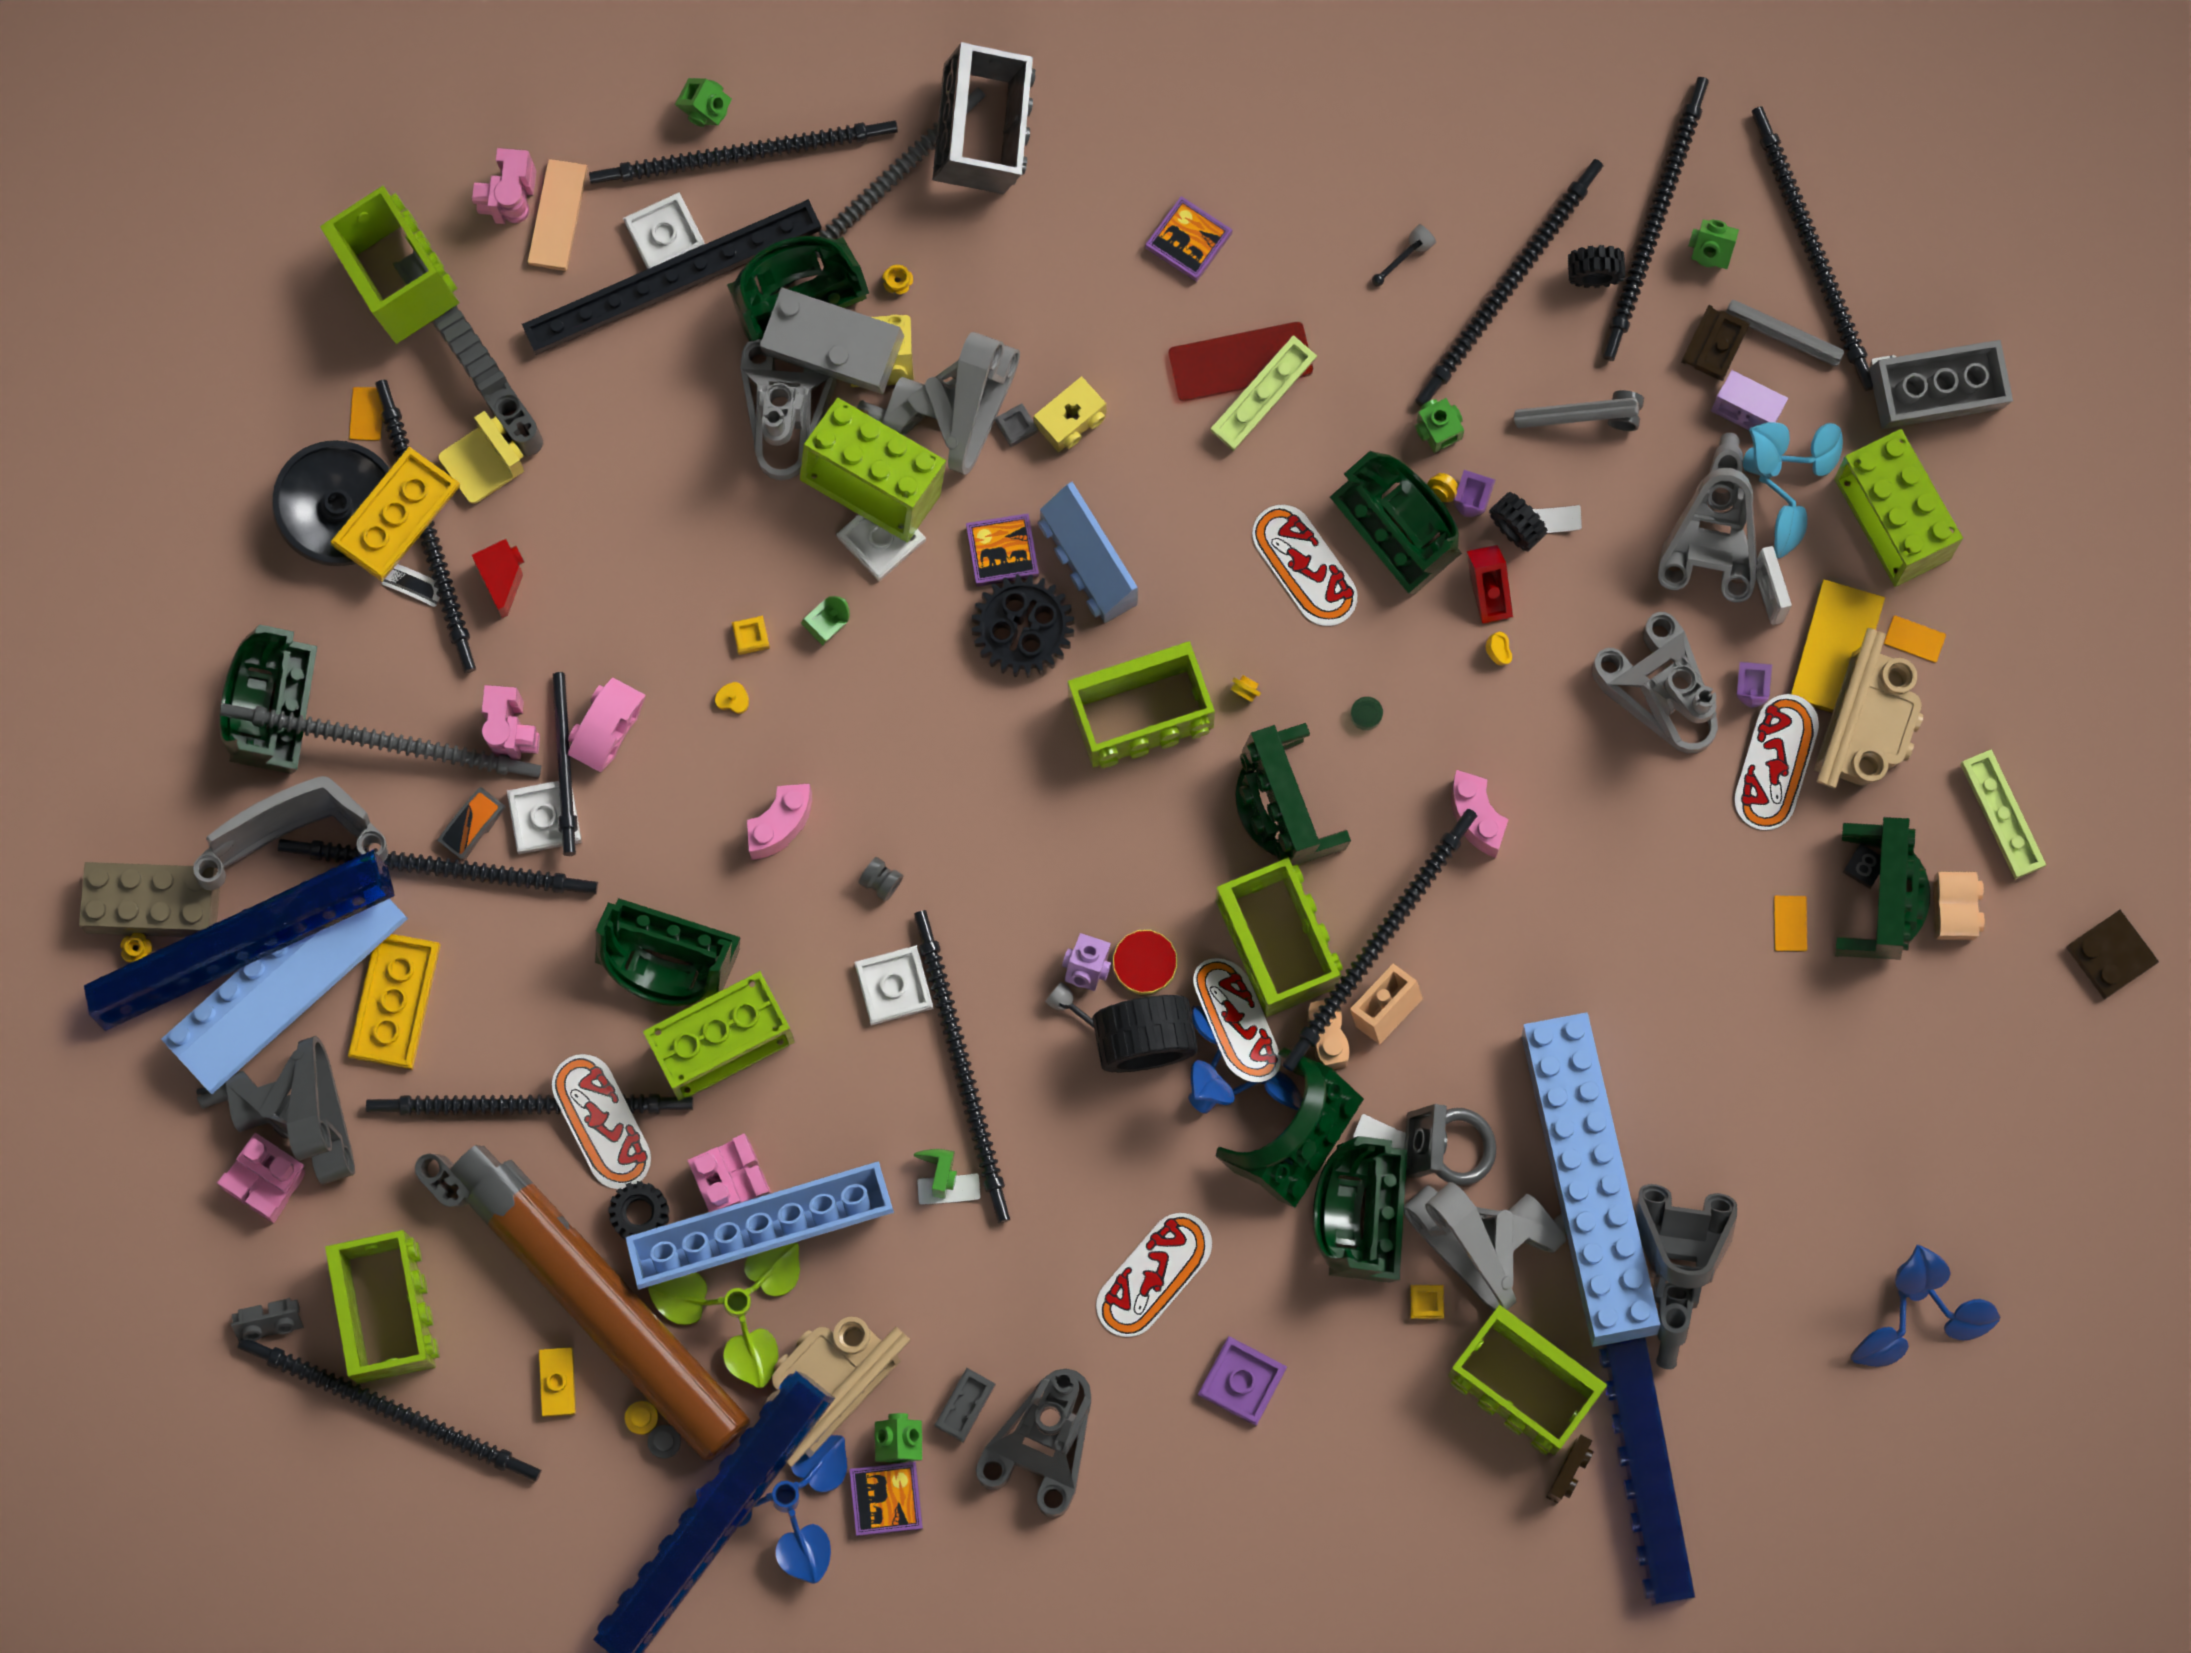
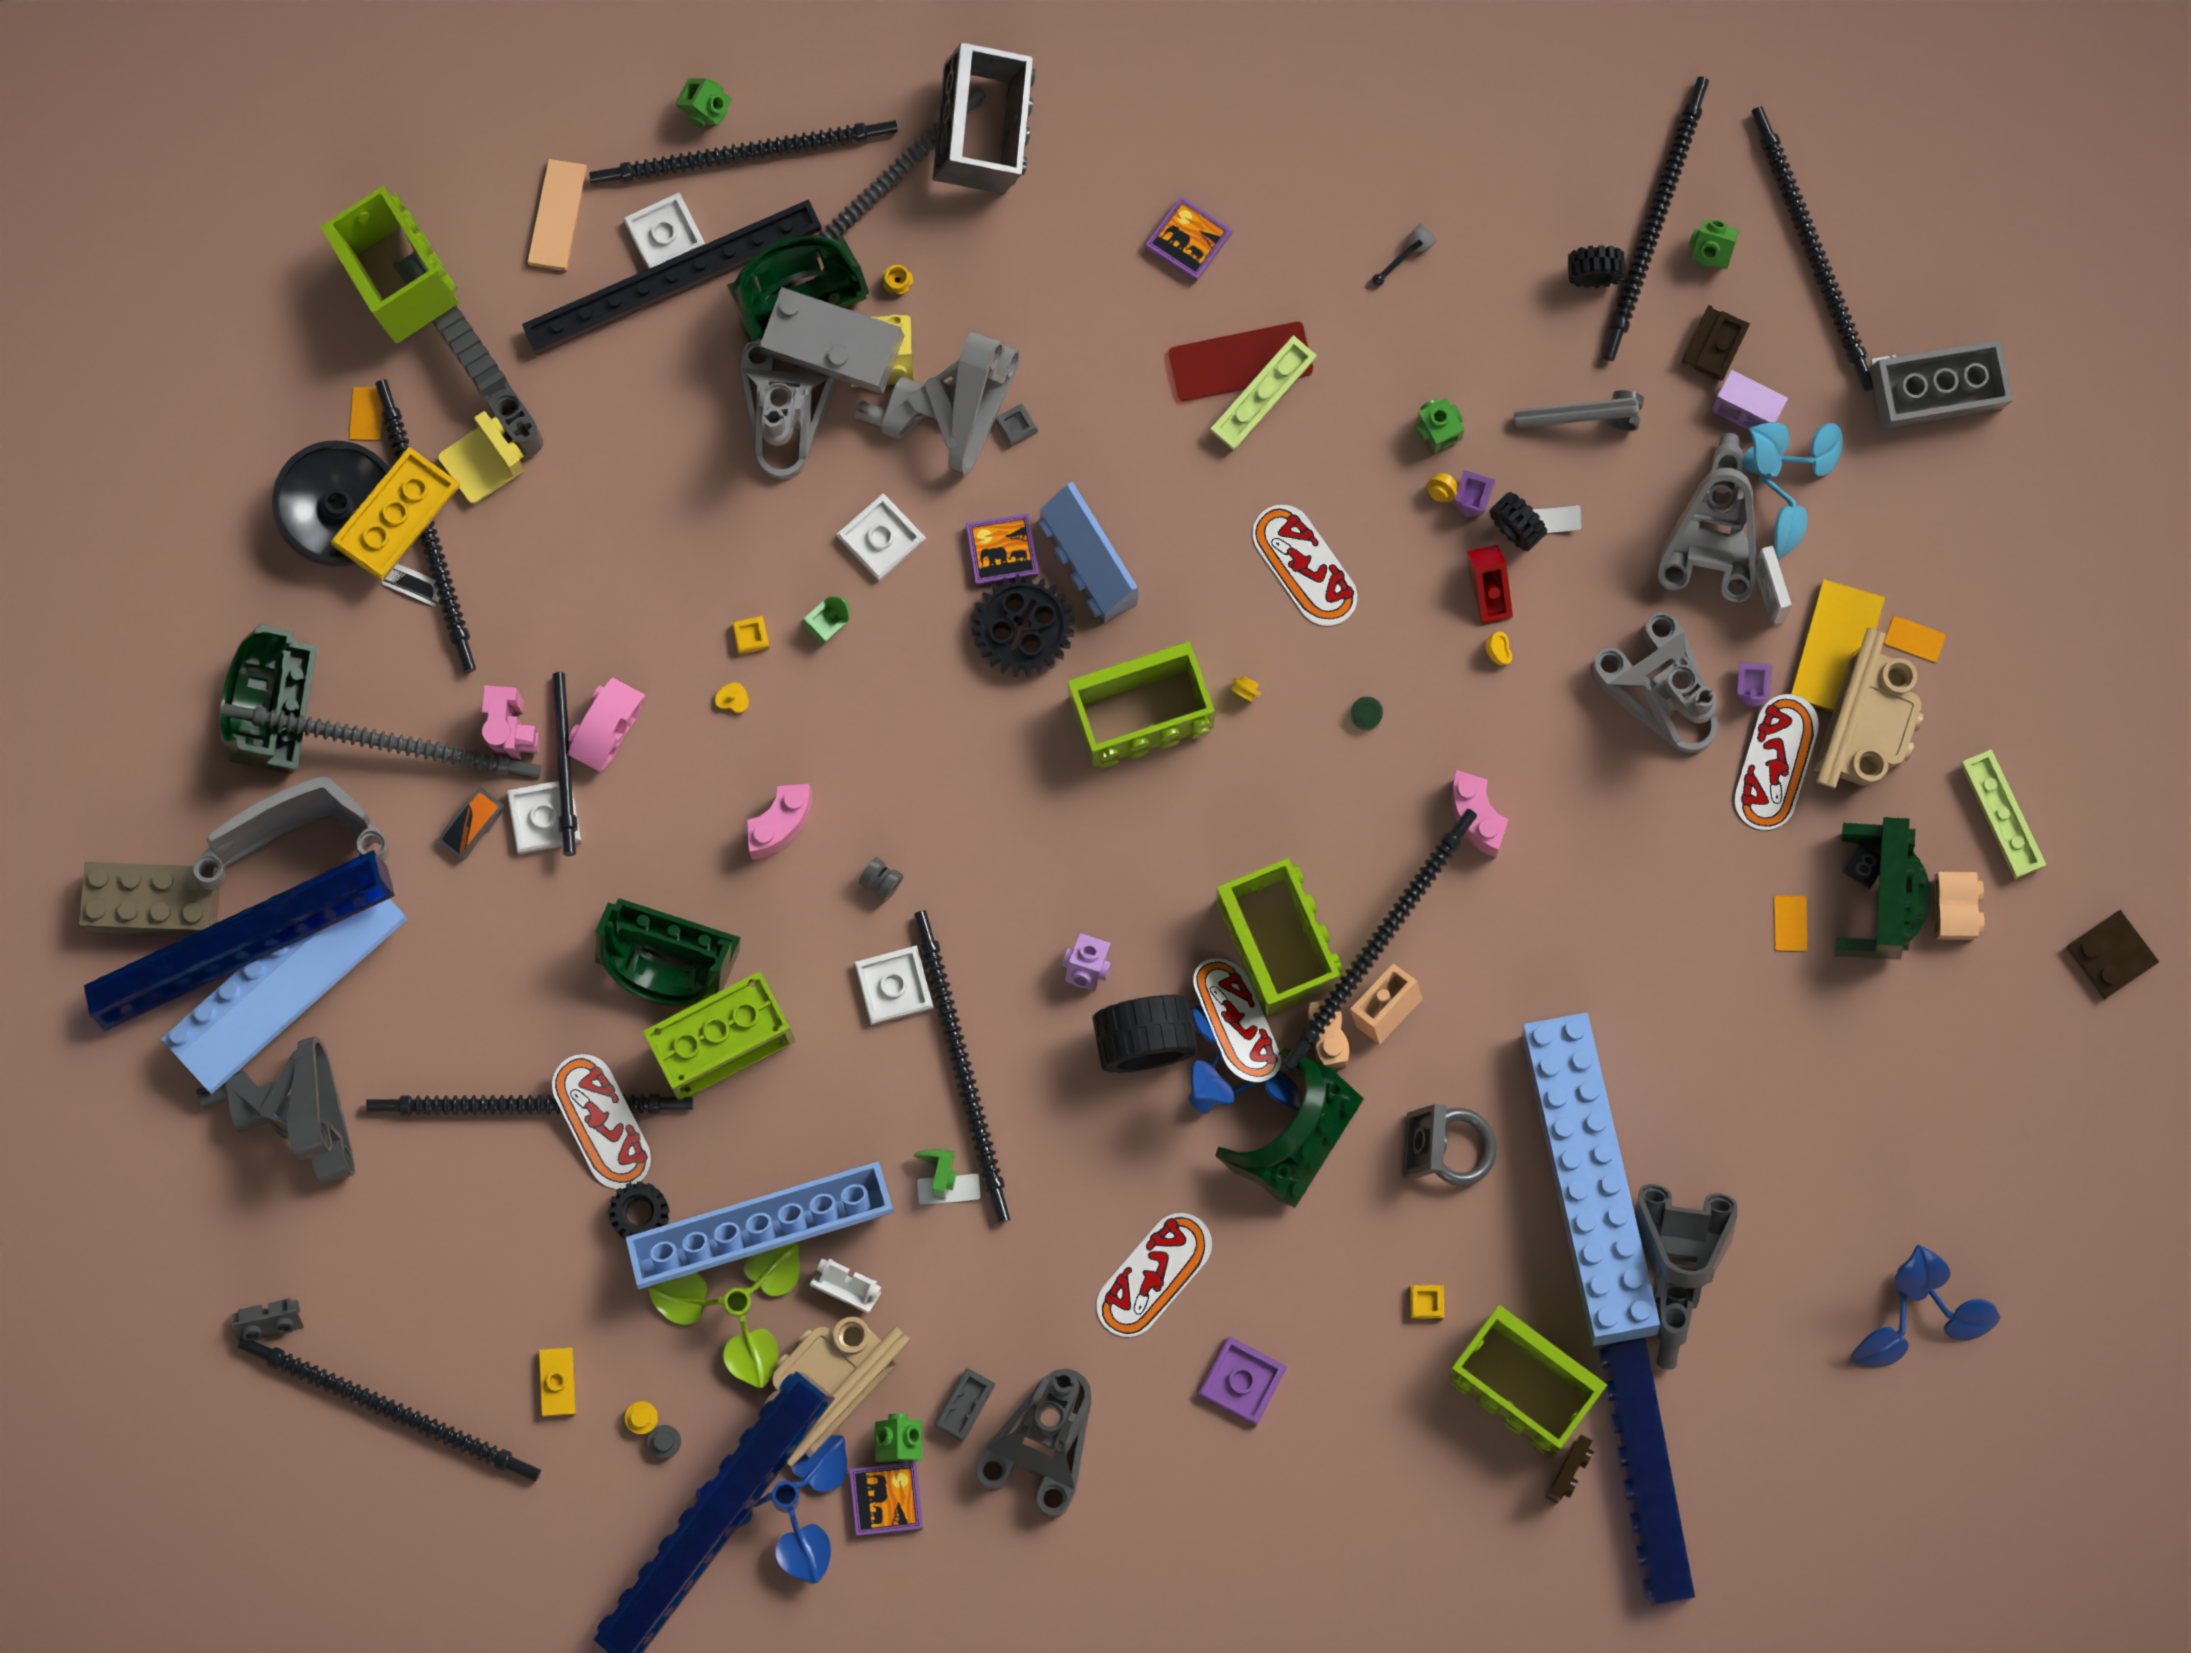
(128, 943): yellow plate -> none
(279, 1179): bright pink hips -> none
(348, 1313): lime hose -> none
(394, 1001): yellow tile -> none
(501, 573): red slope -> none
(507, 196): bright pink hips -> none
(558, 882): black hose -> none
(591, 1295): dark orange piece -> none
(729, 1174): bright pink hips -> none
(855, 1291): none -> white hinge
(872, 469): lime hose -> none
(1063, 998): light grey hinge -> none
(1075, 399): light yellow brick -> none
(1145, 962): red tile -> none
(1269, 771): dark green piece -> none
(1339, 1210): dark green piece -> none
(1375, 1129): white sticker -> none
(1413, 508): dark green piece -> none
(1482, 1240): light grey connector -> none
(1576, 192): black hose -> none
(1786, 333): light grey axle -> none
(1898, 507): lime hose -> none

